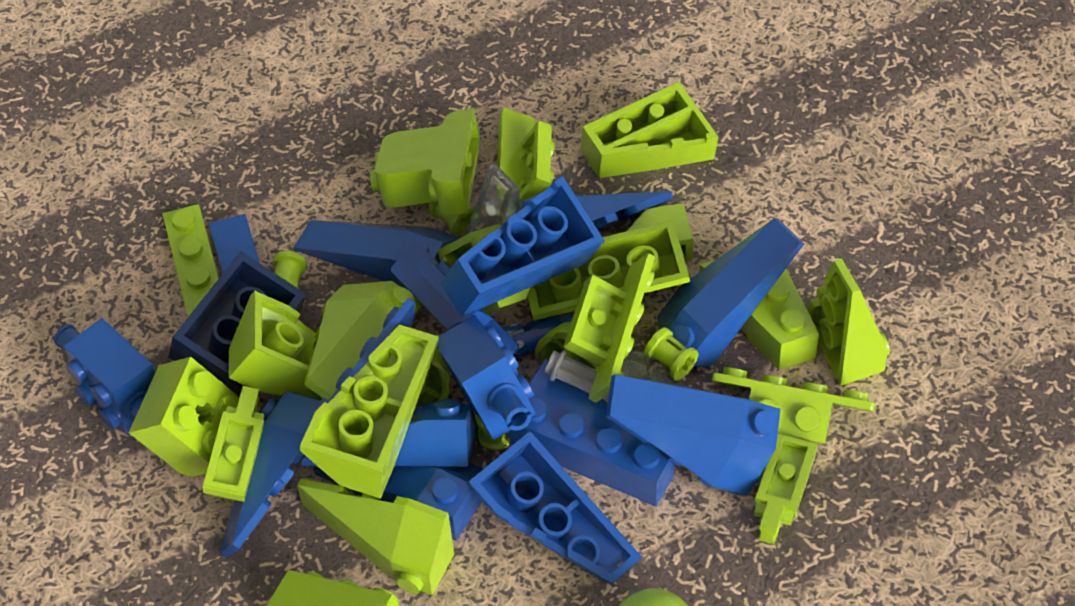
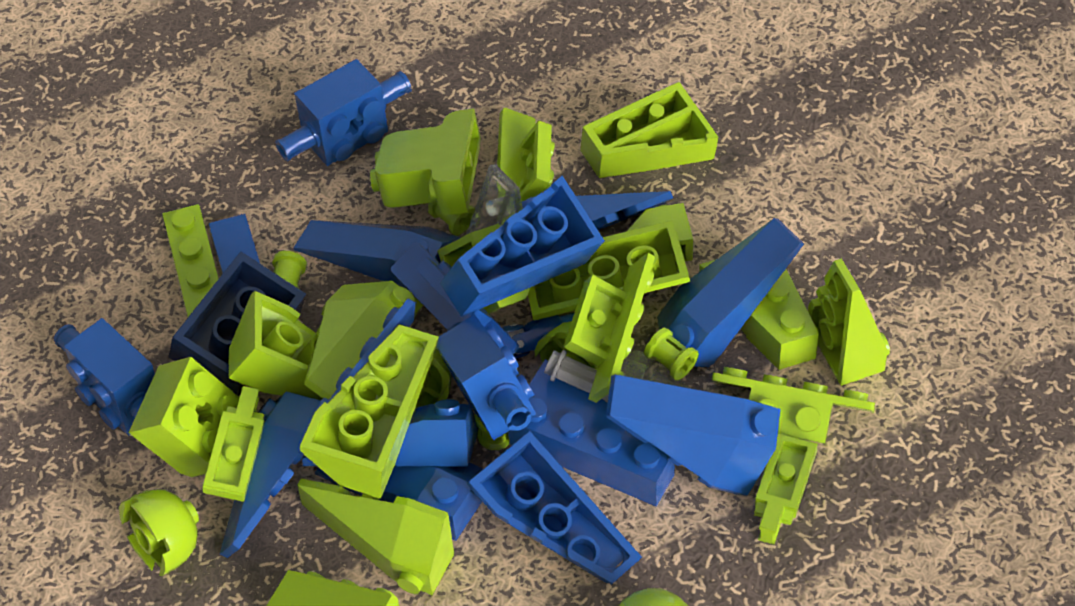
(161, 528): none -> lime cylinder
(342, 113): none -> blue brick

